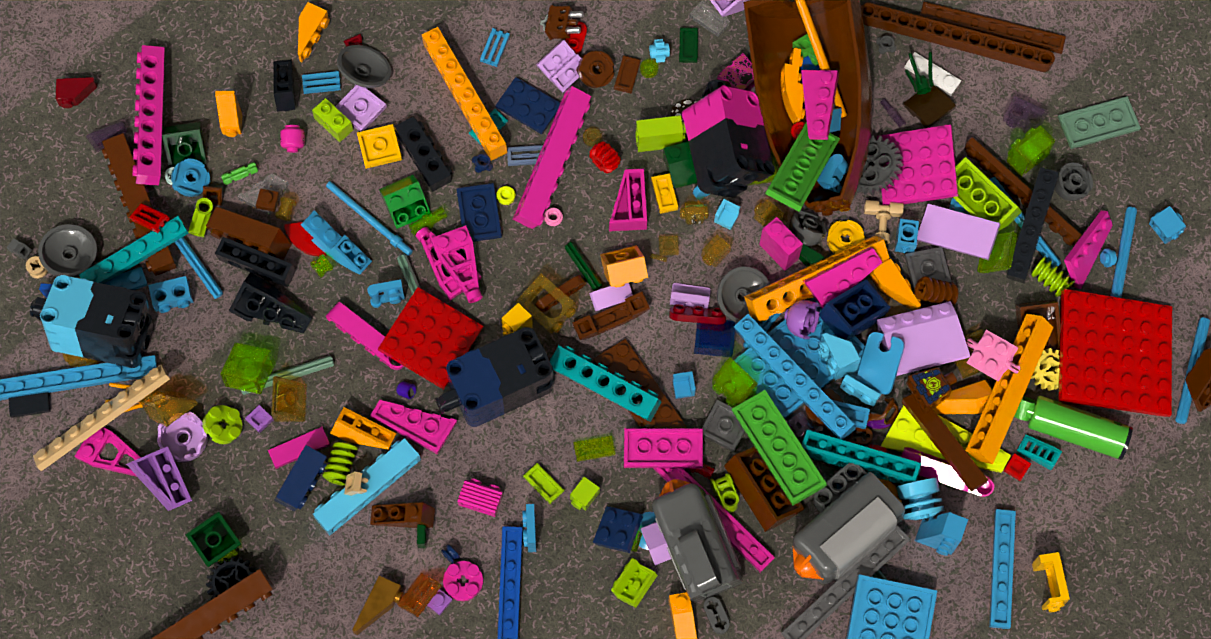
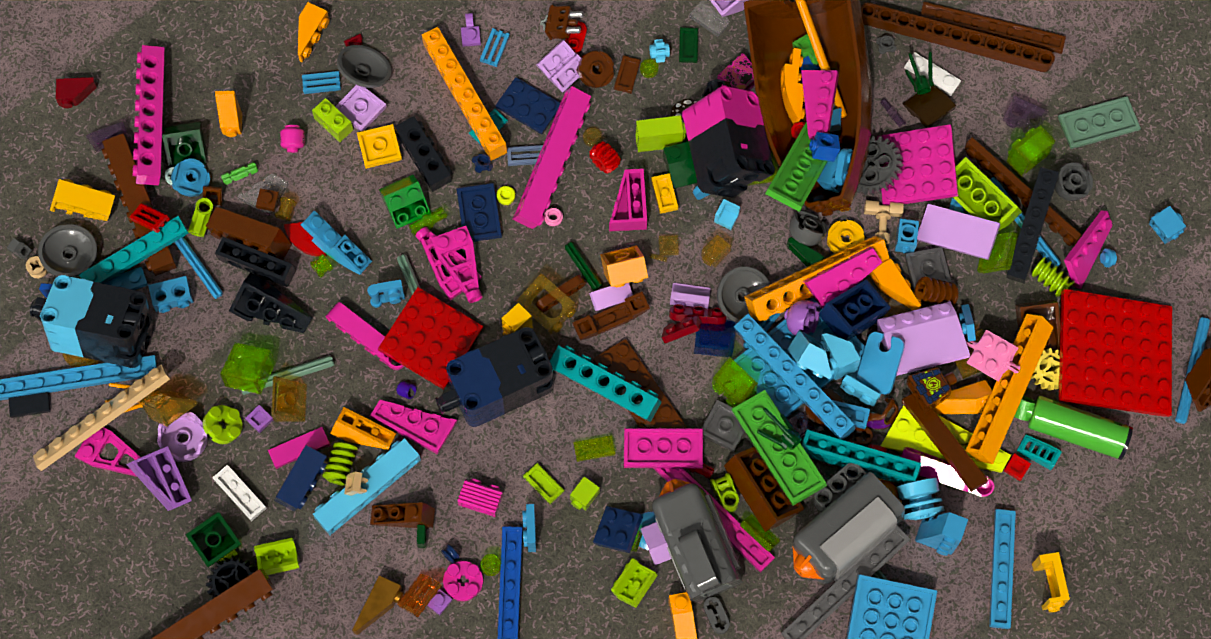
(82, 200): none -> yellow wedge
(239, 493): none -> white plate
(277, 556): none -> lime bracket
(283, 85): black slope -> none
(395, 240): dark azure bar -> none
(470, 34): none -> medium lavender plate
(488, 562): none -> clear neon green wheel
(683, 385): dark azure panel -> none
(685, 327): none -> dark red plate
(694, 212): clear yellow head -> none
(754, 529): none -> clear neon green tile
(766, 212): clear yellow brick -> none
(780, 244): dark pink brick -> none
(790, 437): none -> dark green plant
(810, 355): none -> medium azure slope
(825, 146): none -> blue brick
(843, 165): none -> dark azure plate
(967, 323): none -> dark azure plate
(1123, 253): dark azure axle -> none

